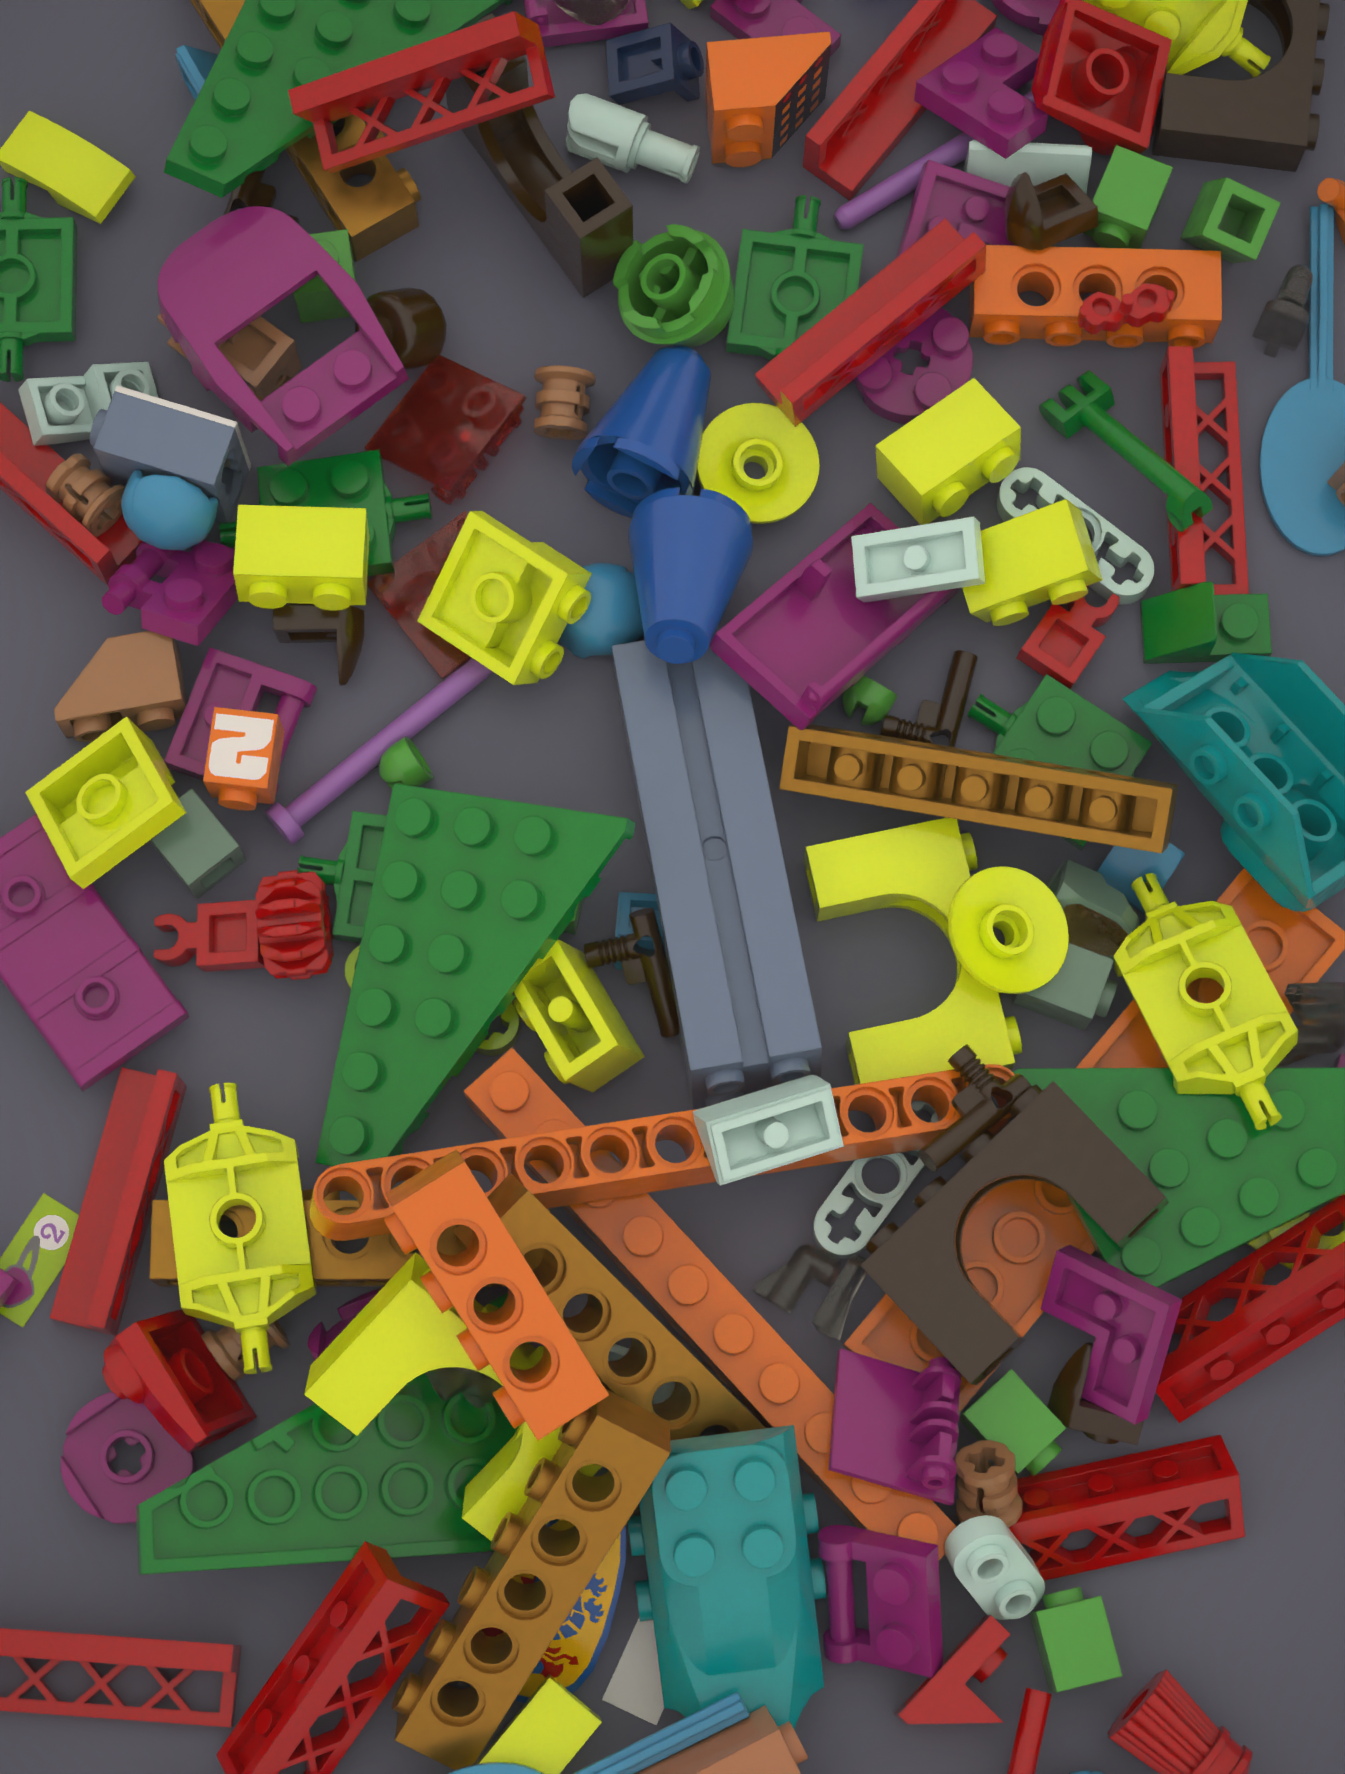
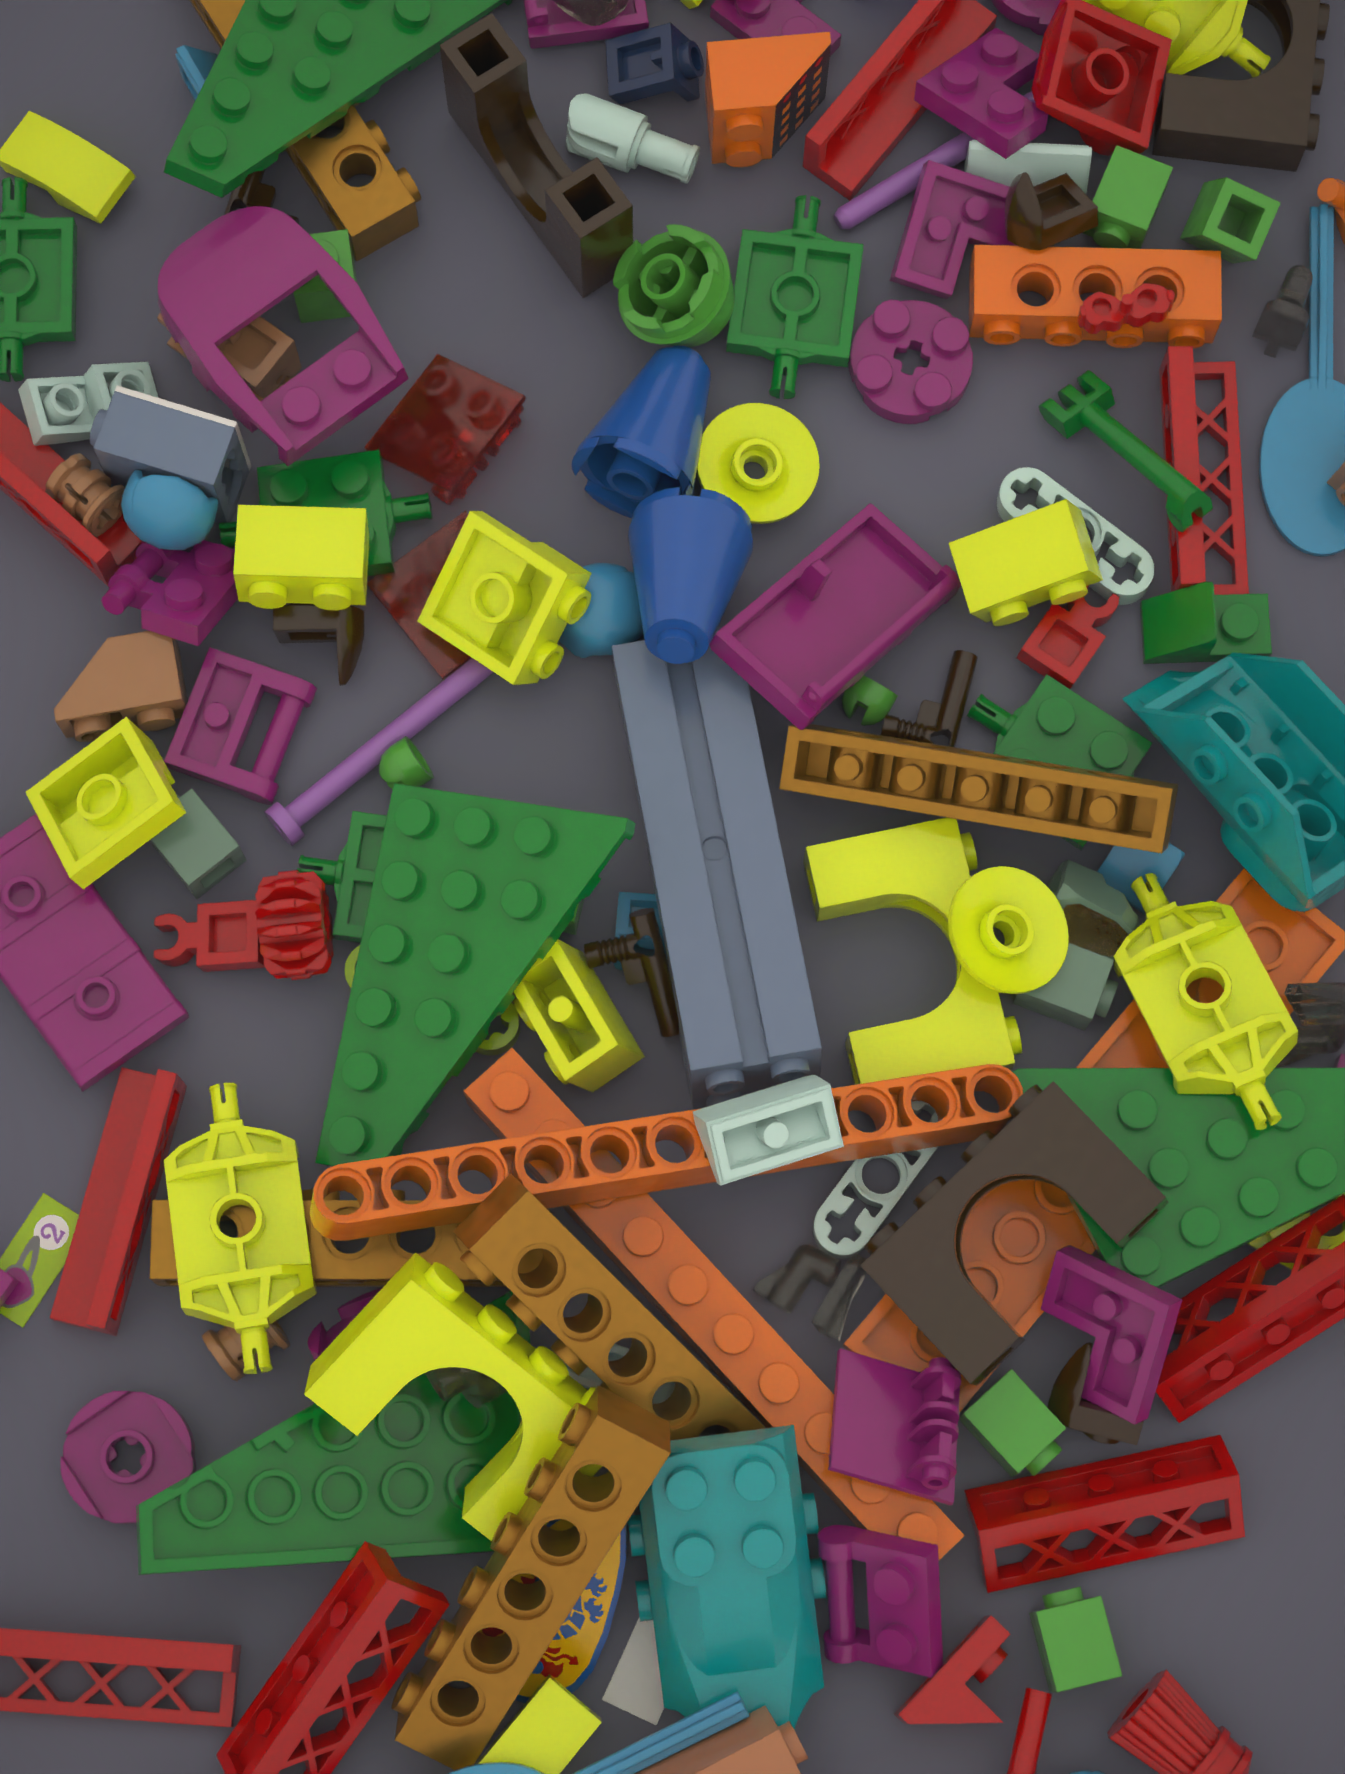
(177, 1379): red slope -> none
(243, 758): brick -> none
(411, 324): dark brown head -> none
(418, 69): red fence -> none
(562, 402): medium nougat bush -> none
(563, 1379): orange brick -> none
(872, 321): red fence -> none
(918, 559): light aqua plate -> none
(949, 453): neon yellow brick -> none
(974, 1106): dark brown hose -> none
(986, 1484): medium nougat bush -> none
(994, 1567): light aqua plate -> none

